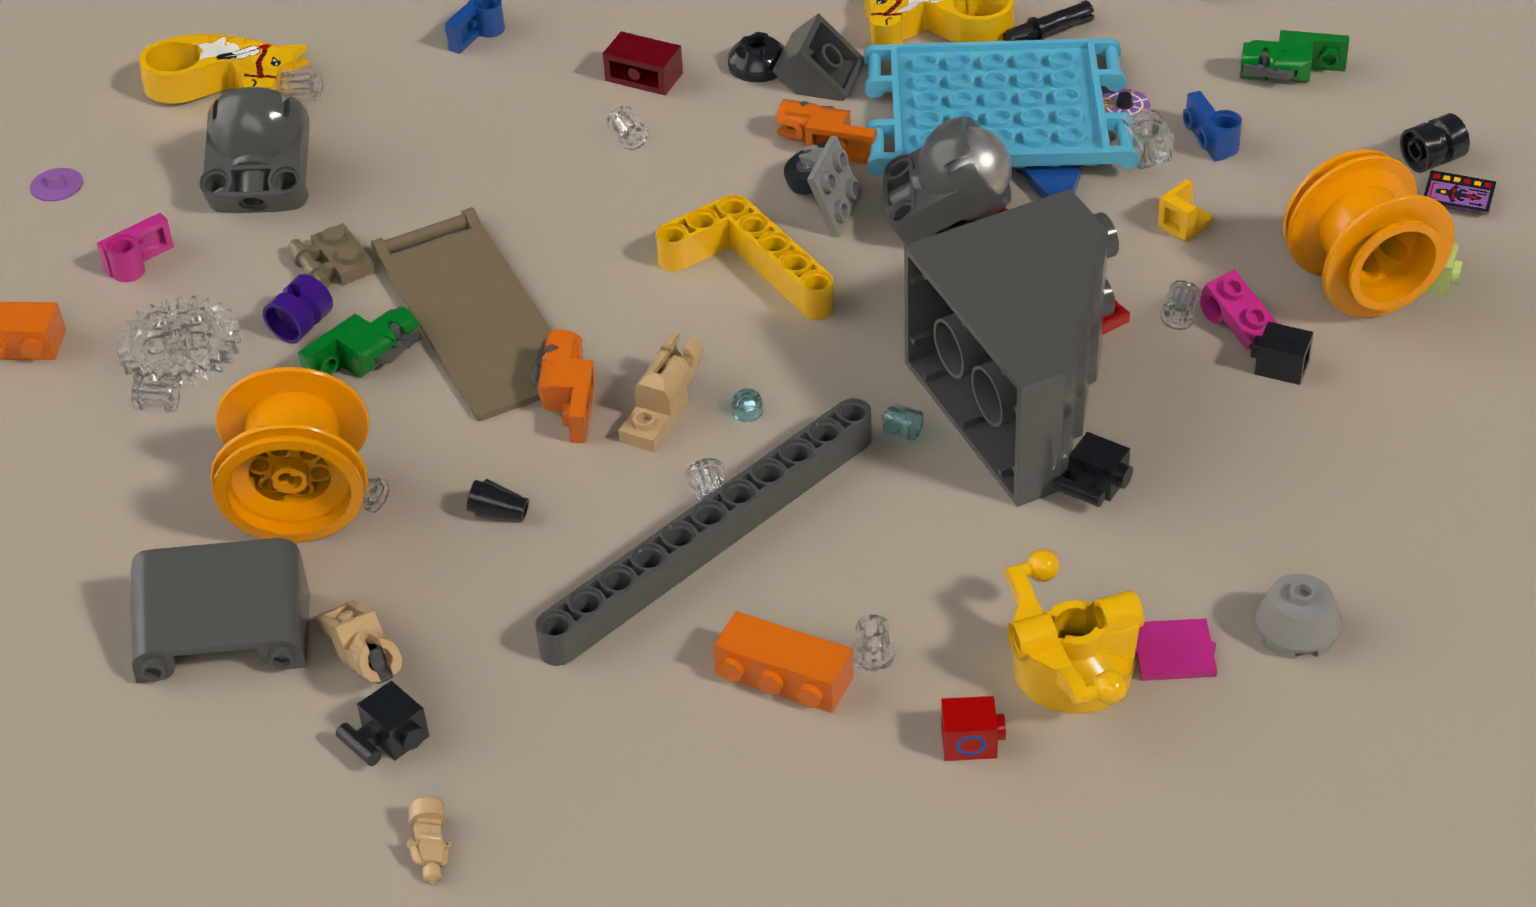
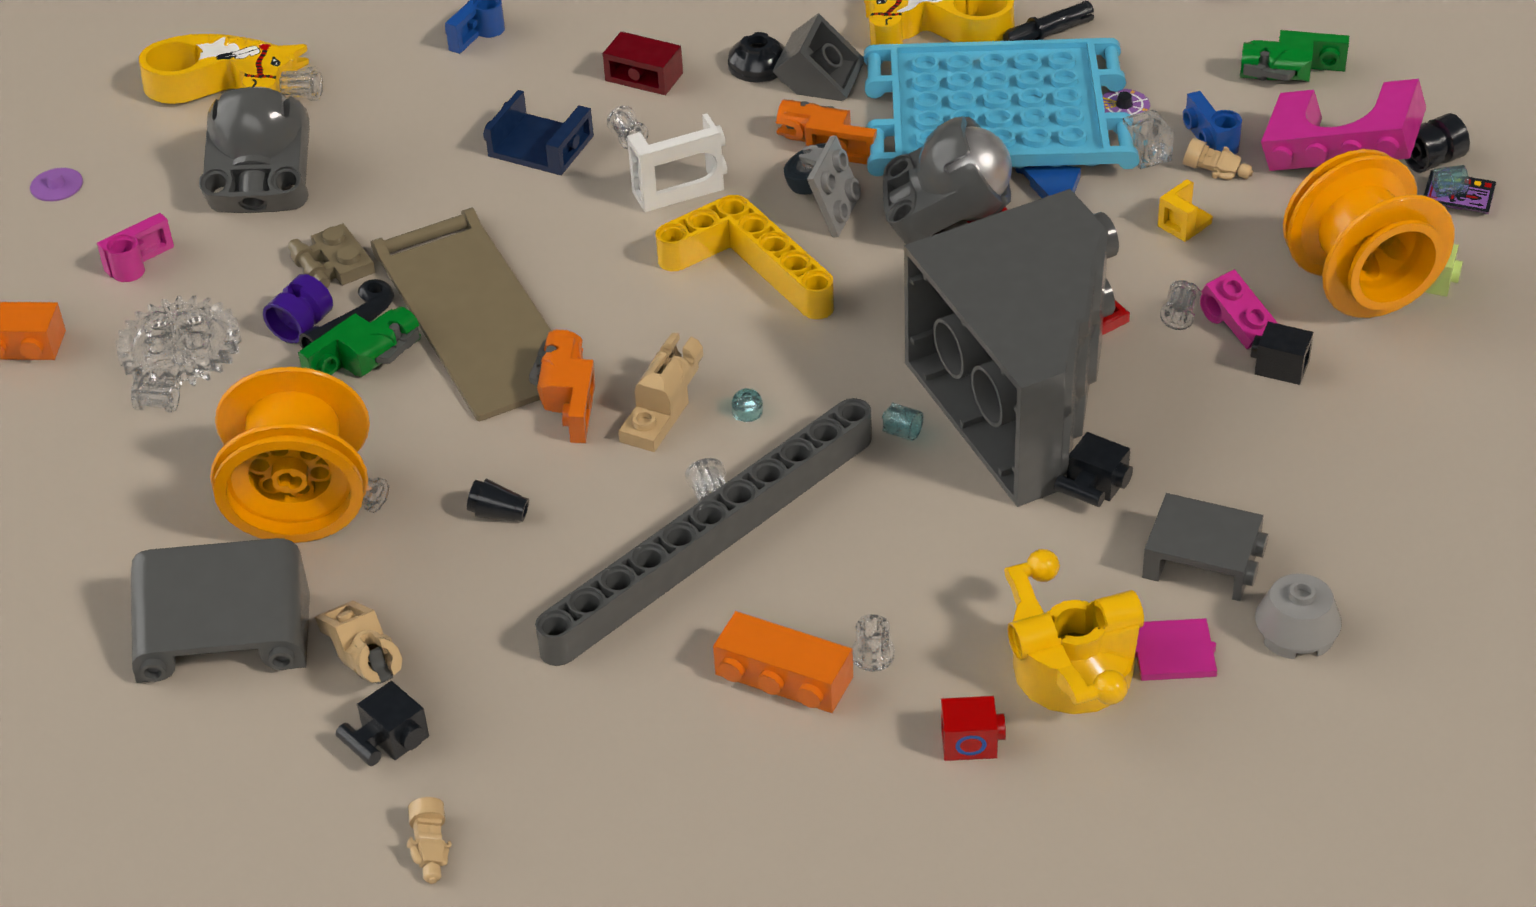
(377, 296): none -> black plant
(537, 140): none -> dark blue panel
(645, 157): none -> white panel
(1206, 538): none -> dark grey panel
(1224, 163): none -> tan piece
(1298, 141): none -> dark pink arch
(1450, 181): none -> clear light blue hose

